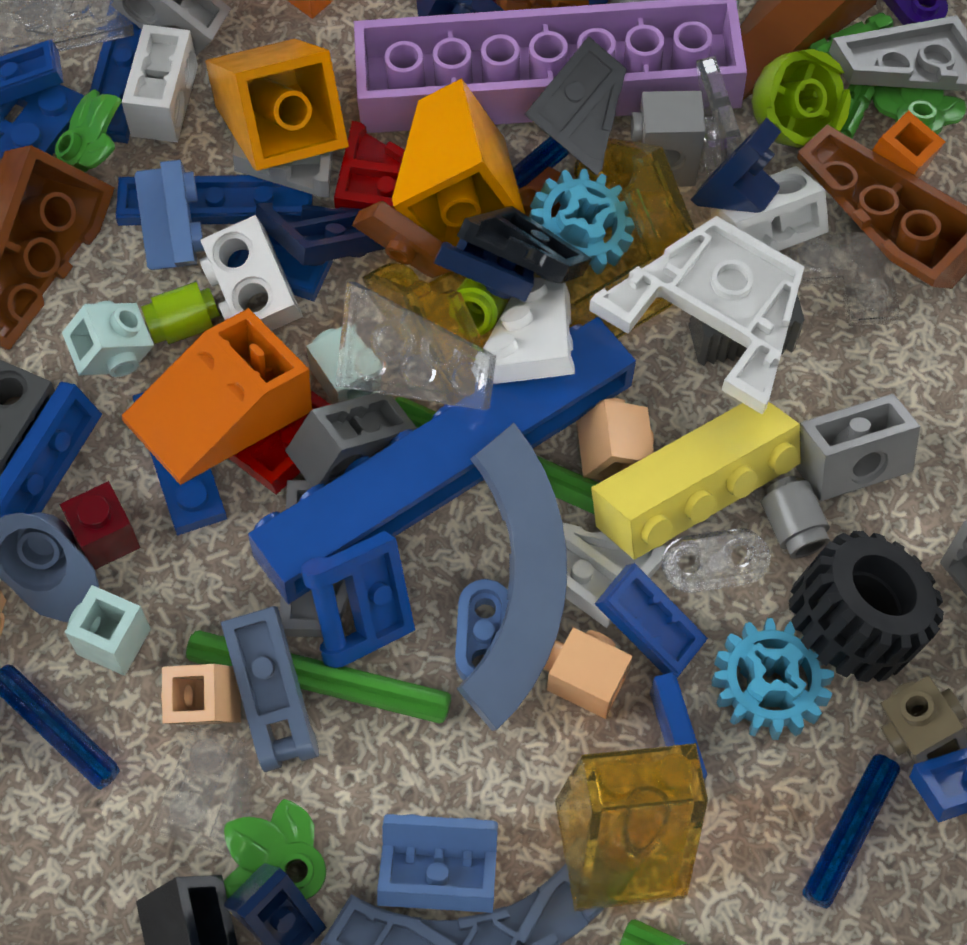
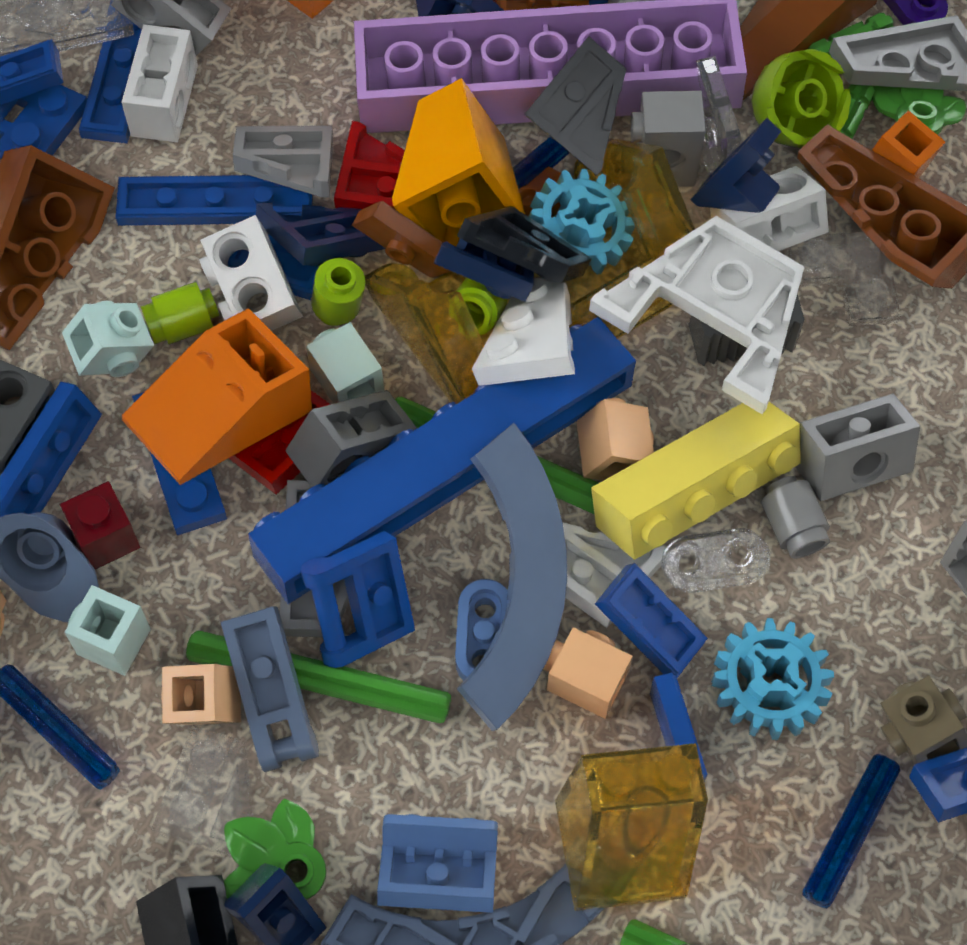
(86, 140): bright green plate -> none
(166, 216): medium blue bracket -> none
(279, 102): light orange slope -> none
(337, 291): none -> lime brick
(408, 356): clear wing -> none
(866, 606): black tyre -> none

